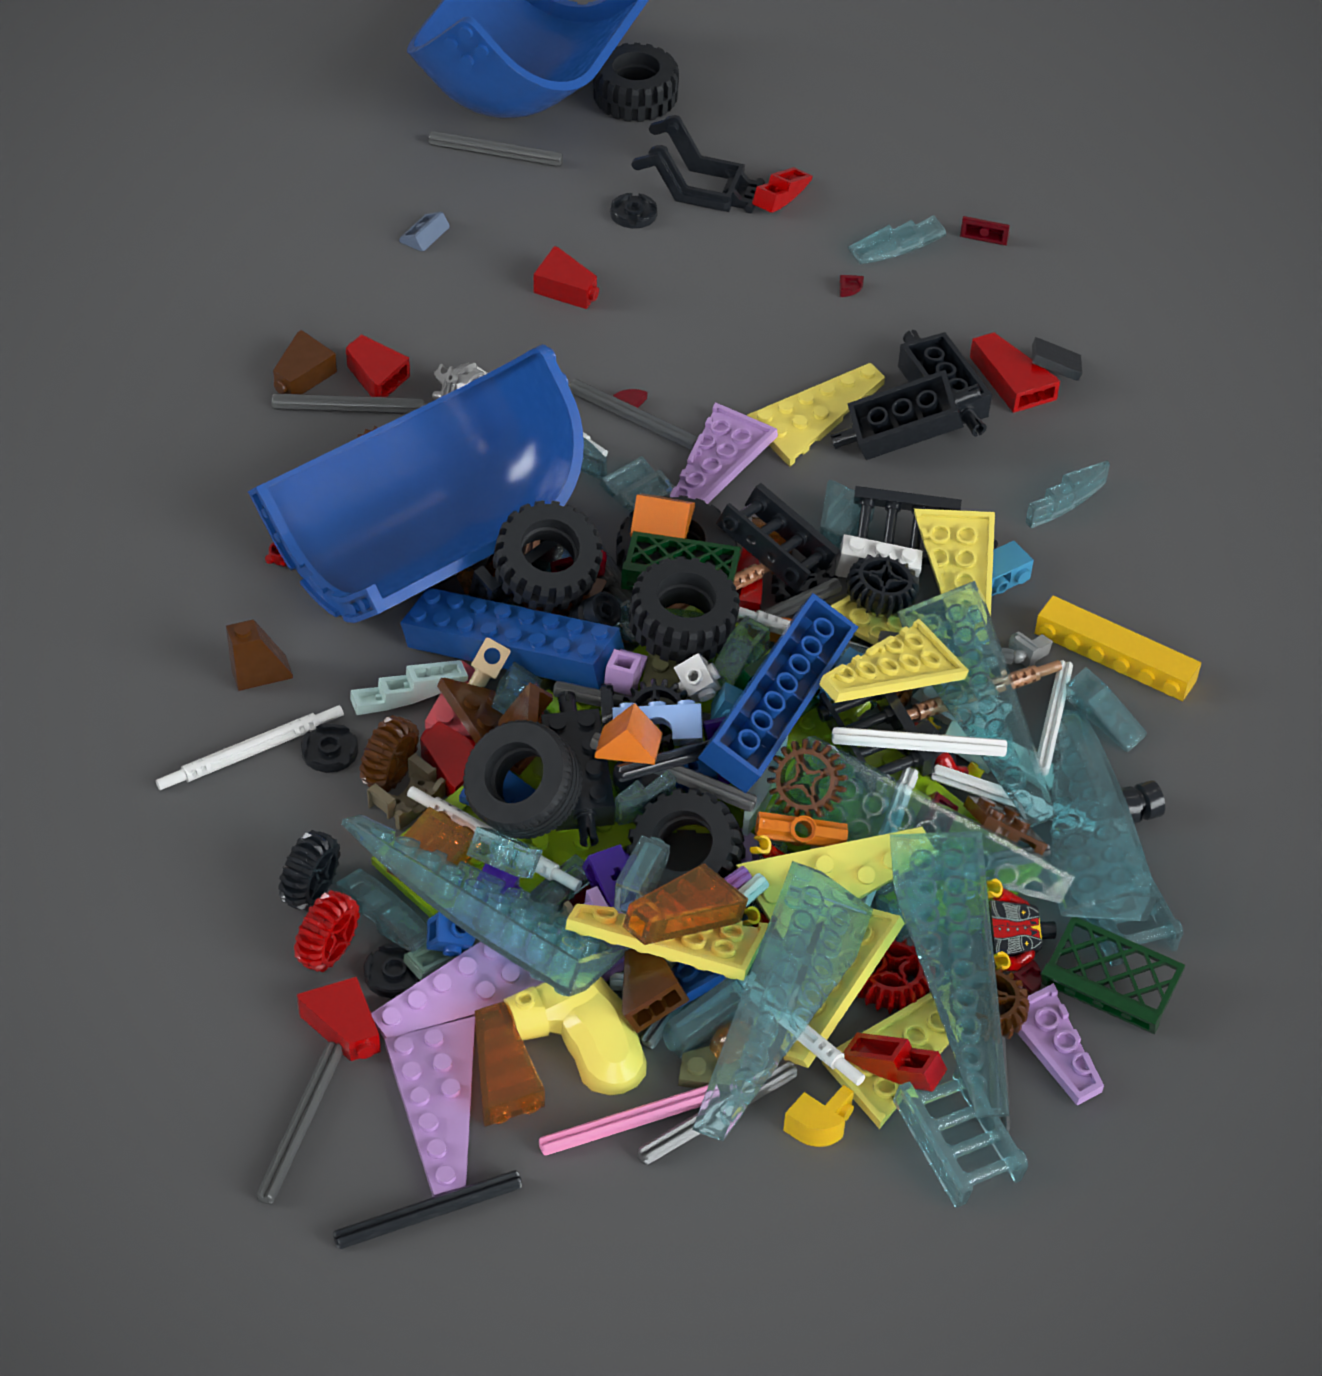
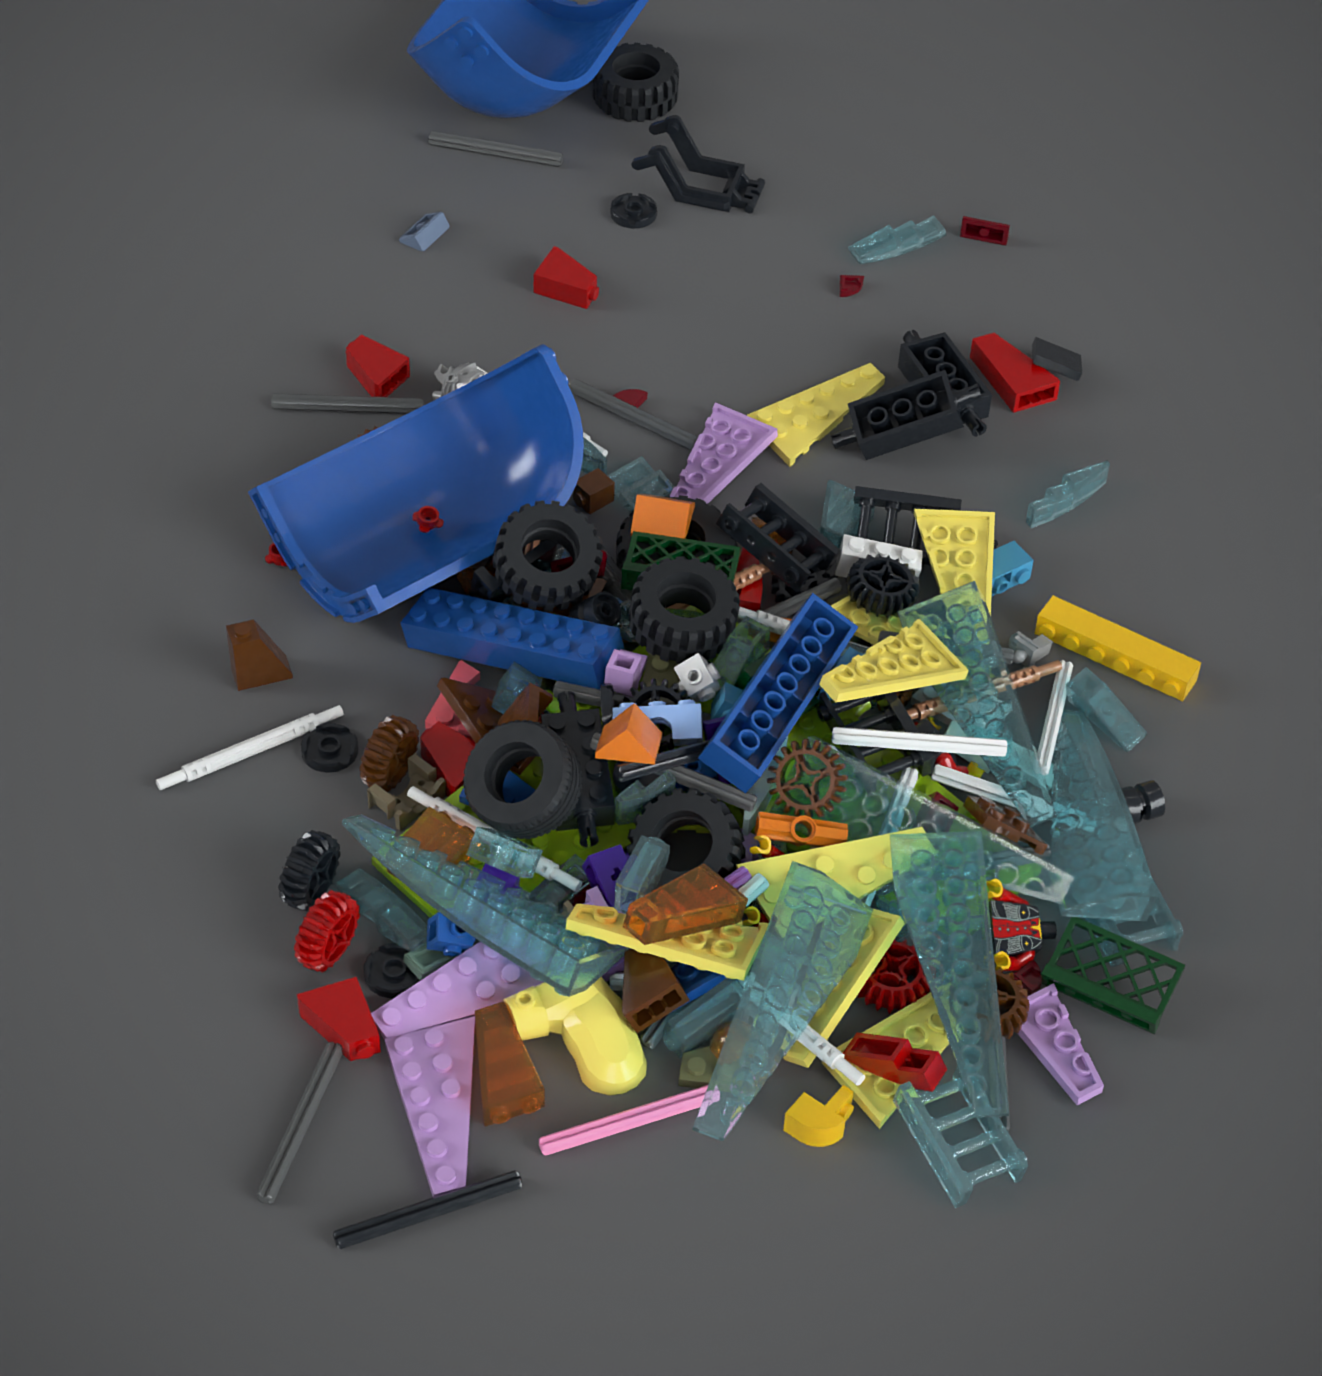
(303, 365): reddish brown slope -> none
(406, 689): light aqua slope -> none
(427, 513): none -> red plate
(483, 669): tan bracket -> none
(594, 491): none -> reddish brown brick
(683, 1132): axle -> none
(781, 189): red slope -> none

